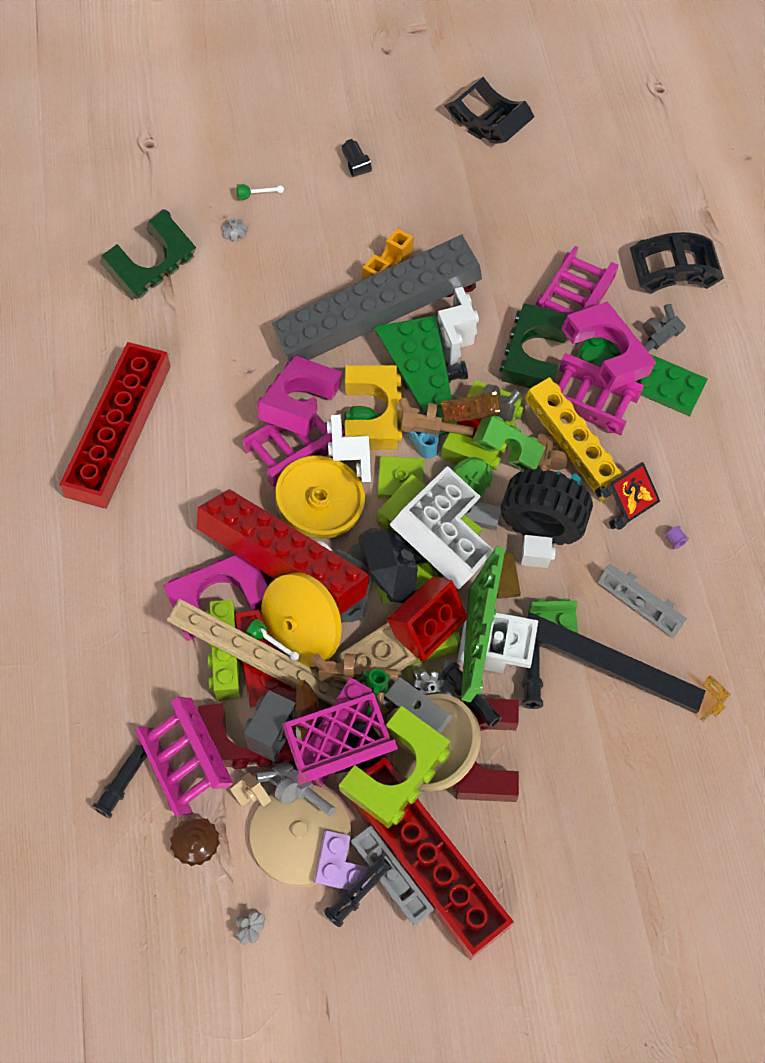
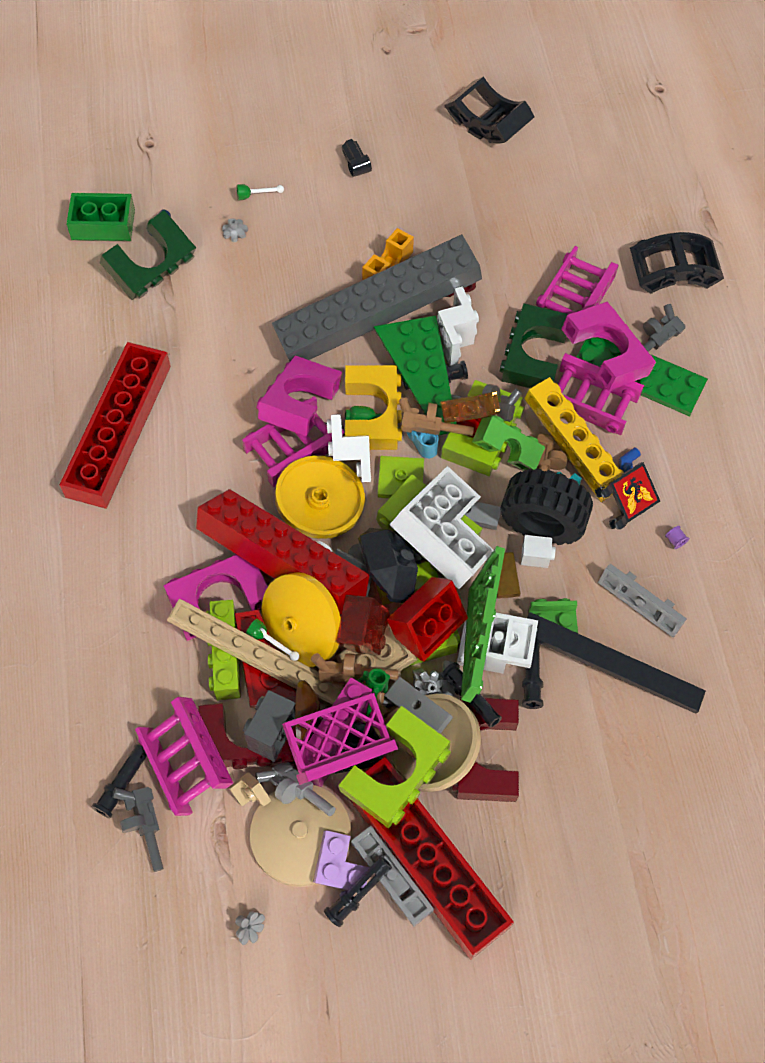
(101, 216): none -> green brick
(144, 819): none -> dark grey piece
(194, 841): reddish brown piece -> none
(363, 625): none -> clear red brick
(474, 473): bright green tile -> none
(626, 460): none -> blue arm
(722, 696): clear yellow bracket -> none

